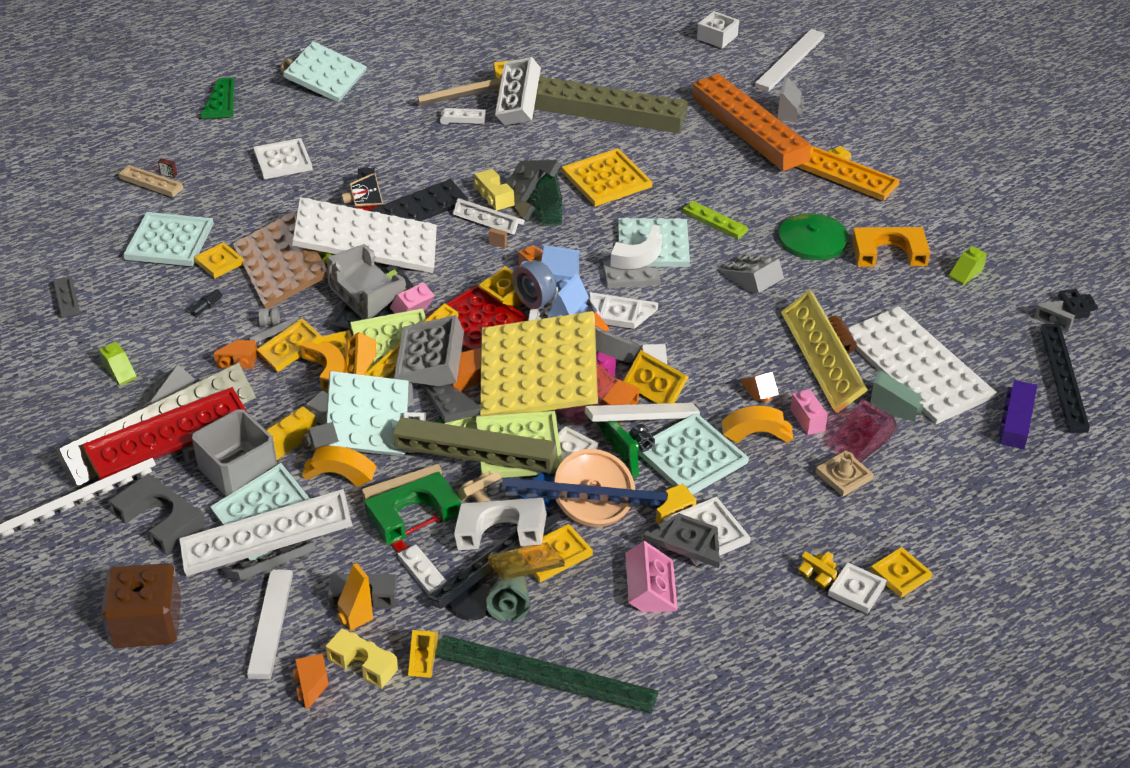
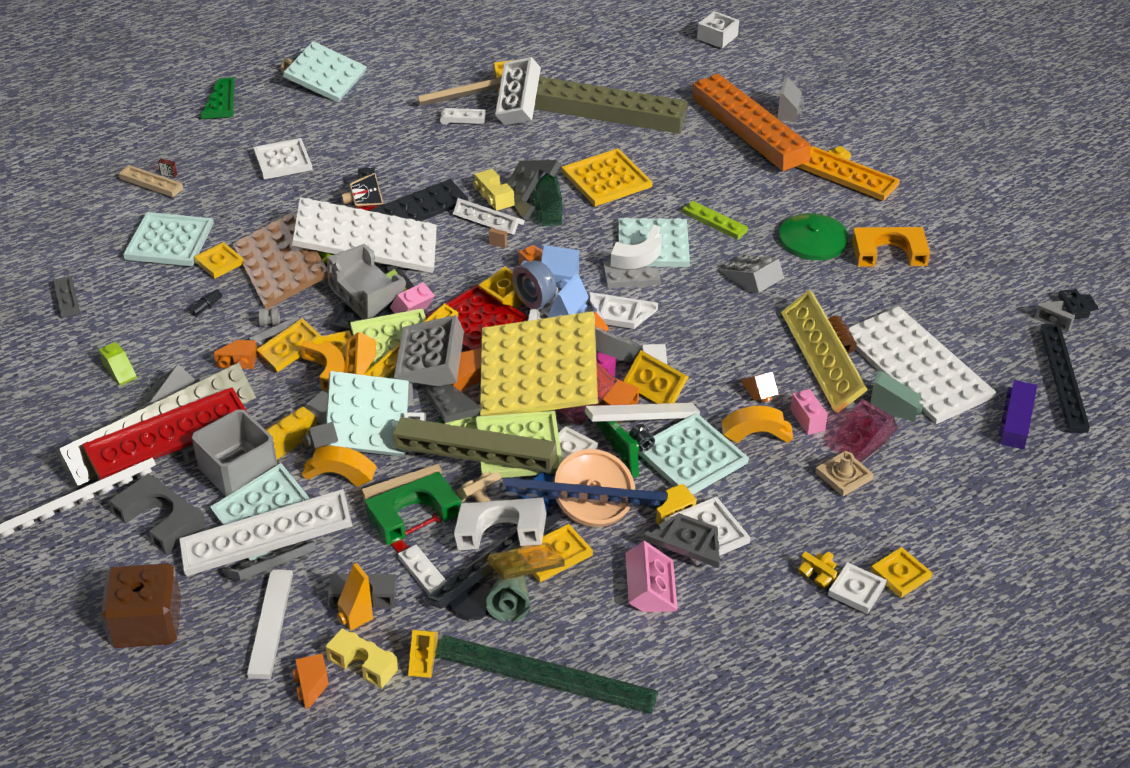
(789, 60): white tile -> none
(968, 265): lime slope -> none

